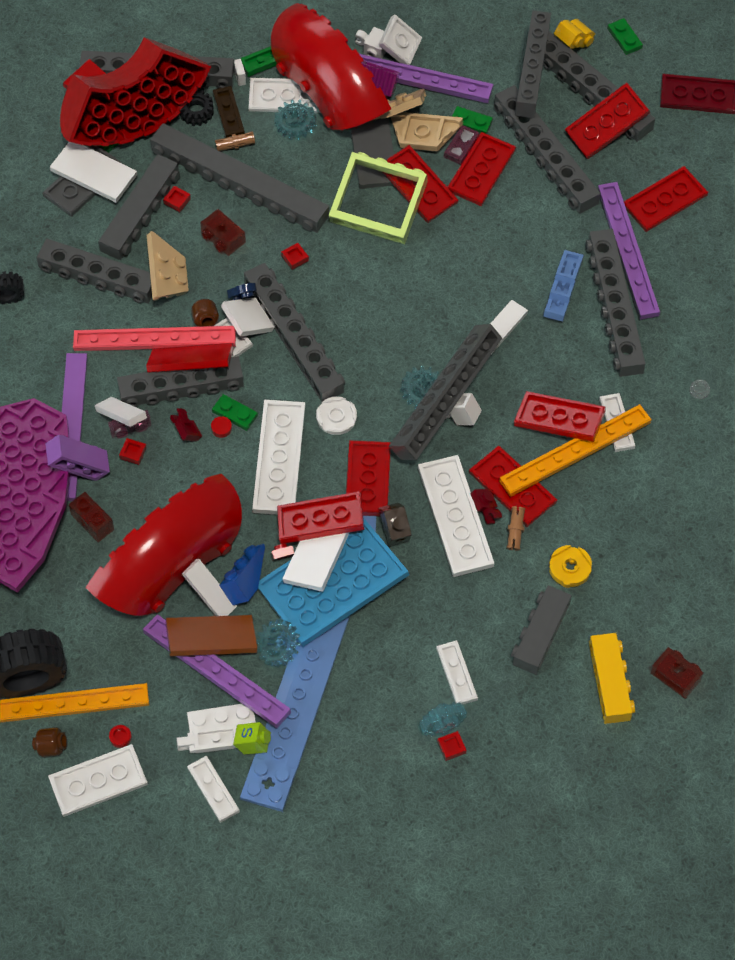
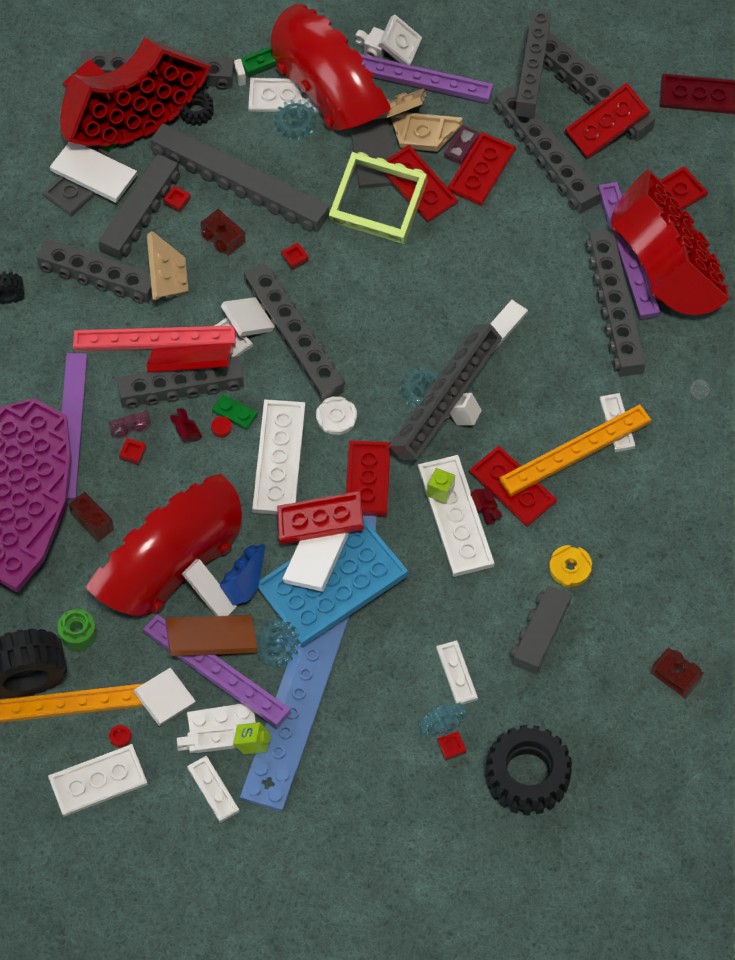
(49, 742): reddish brown head -> none
(77, 457): medium lavender brick -> none
(77, 640): none -> bright green piece
(121, 411): white tile -> none
(164, 696): none -> white tile
(204, 313): reddish brown head -> none
(228, 111): dark brown plate -> none
(235, 141): medium nougat pin -> none
(242, 291): dark blue plate -> none
(282, 551): plate -> none
(383, 78): magenta brick -> none
(395, 524): dark brown torso -> none
(441, 485): none -> lime brick
(474, 120): green plate -> none
(515, 528): medium nougat pin -> none
(528, 796): none -> black tyre
(560, 416): red tile -> none
(563, 285): medium blue slope -> none
(574, 33): yellow brick -> none
(610, 678): yellow brick -> none
(625, 36): green plate -> none
(669, 248): none -> red brick

